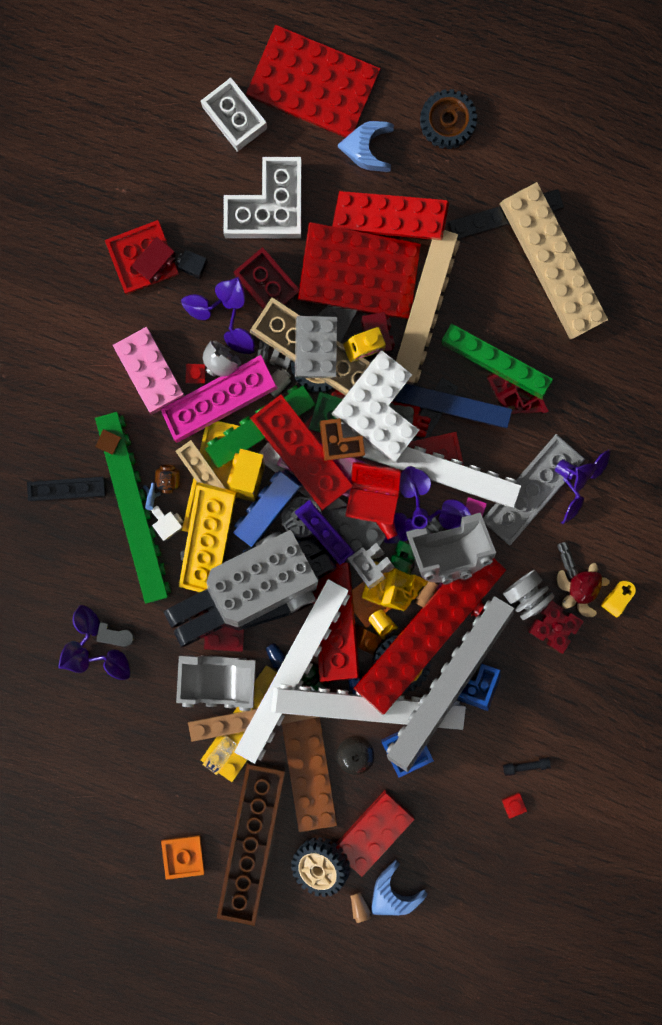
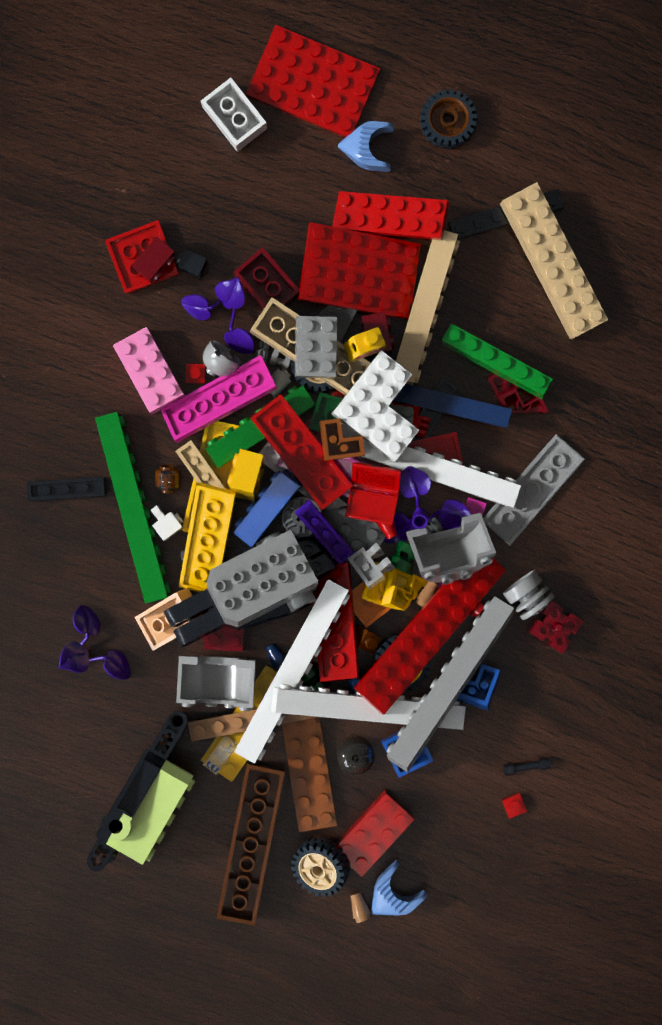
(108, 442): reddish brown tile -> none
(114, 637): dark grey leg -> none
(144, 802): none -> piece
(151, 495): medium blue bar -> none
(154, 623): none -> light nougat slope
(182, 857): orange plate -> none
(275, 211): white brick -> none
(382, 623): yellow piece -> none
(567, 559): dark grey axle -> none
(582, 475): dark purple plant -> none
(582, 588): animal -> none
(616, 601): yellow piece -> none

